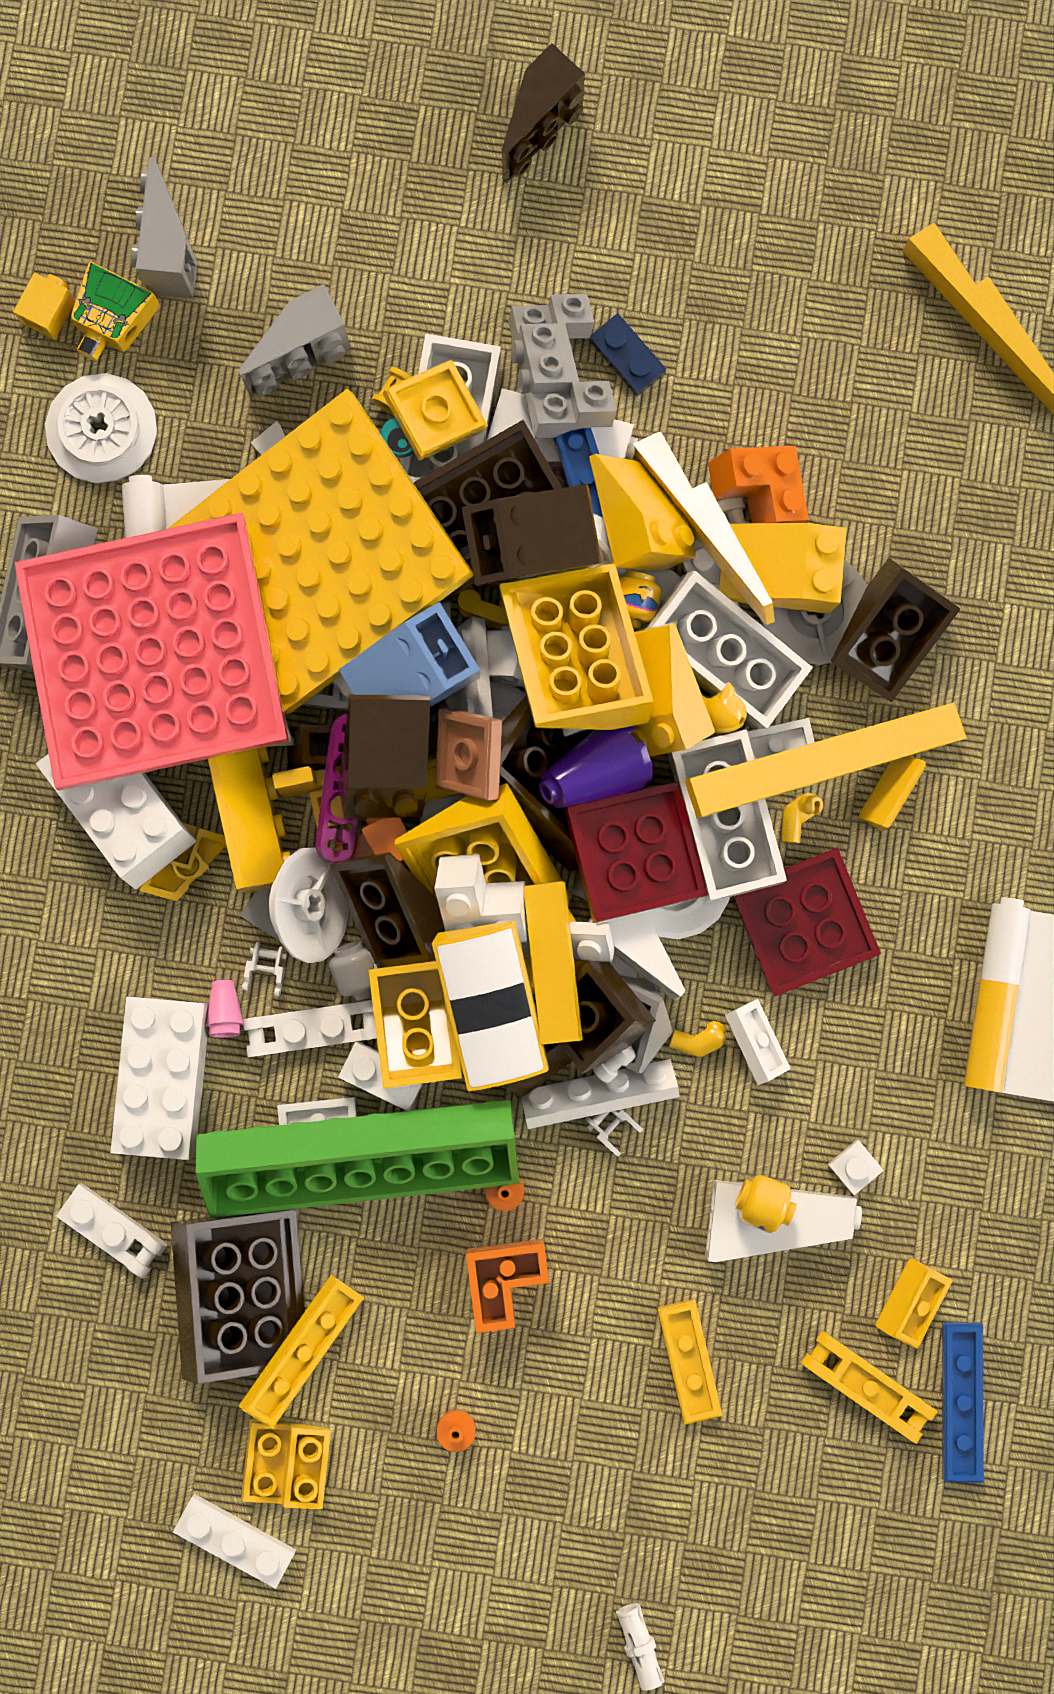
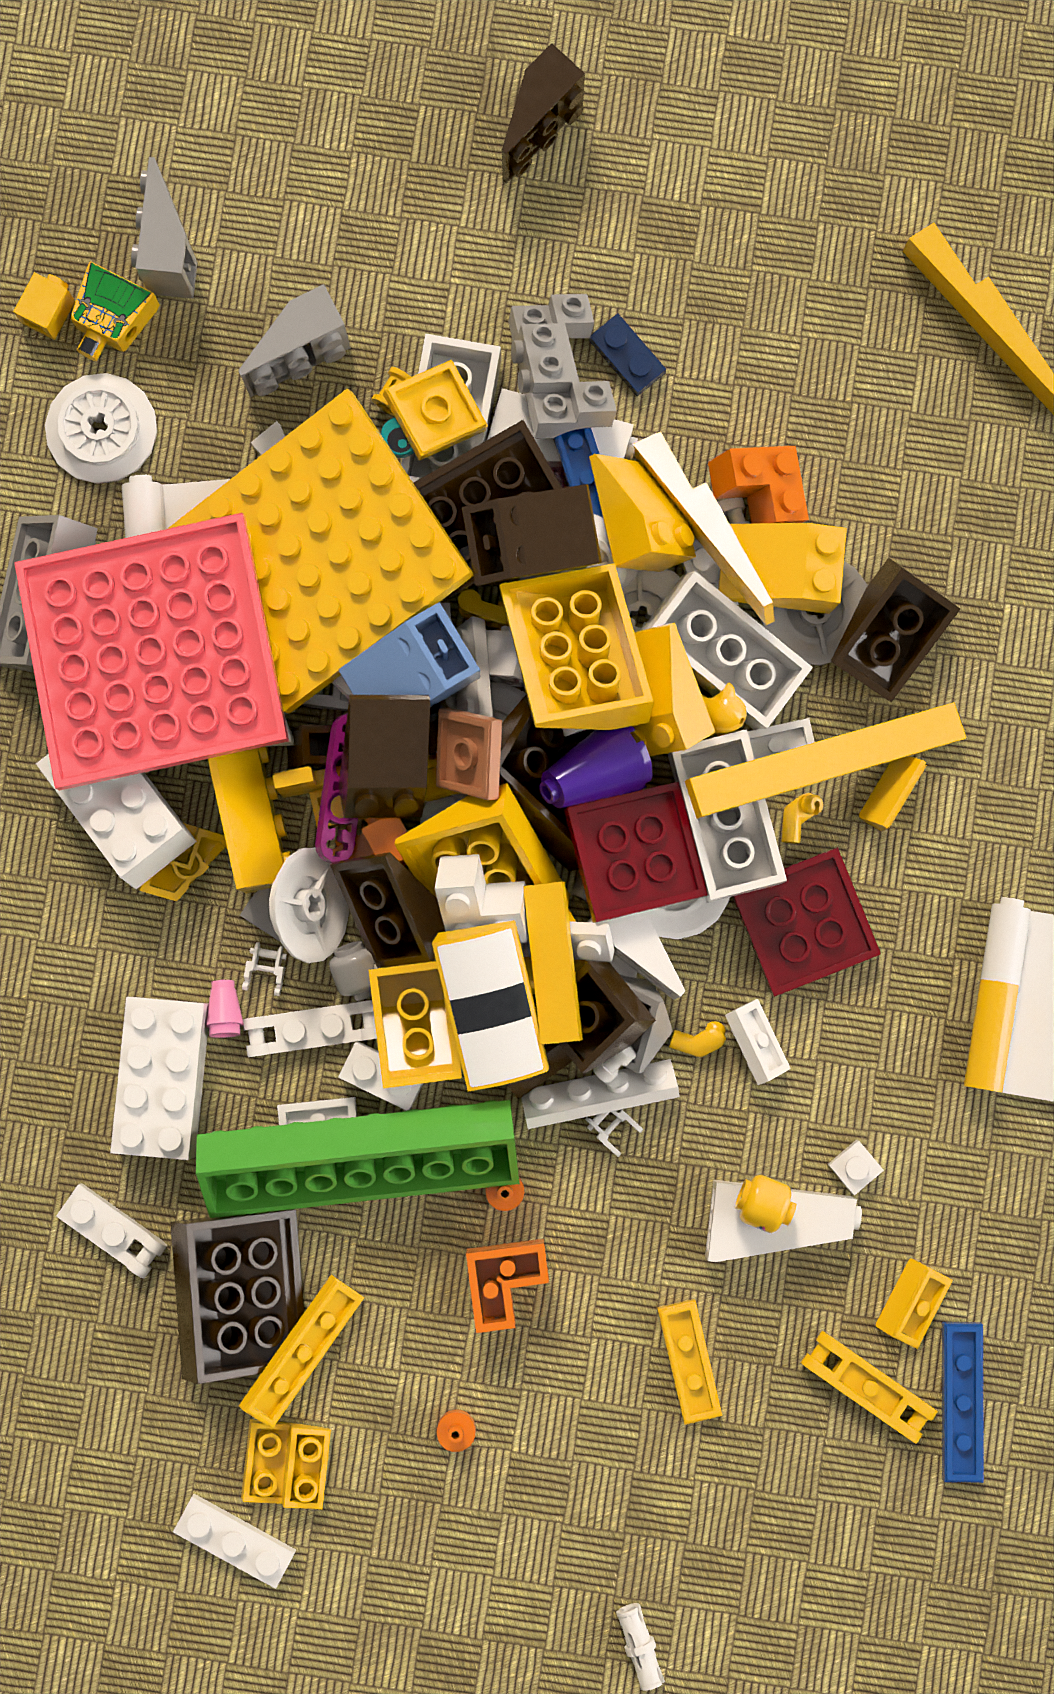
(641, 597): yellow head -> none

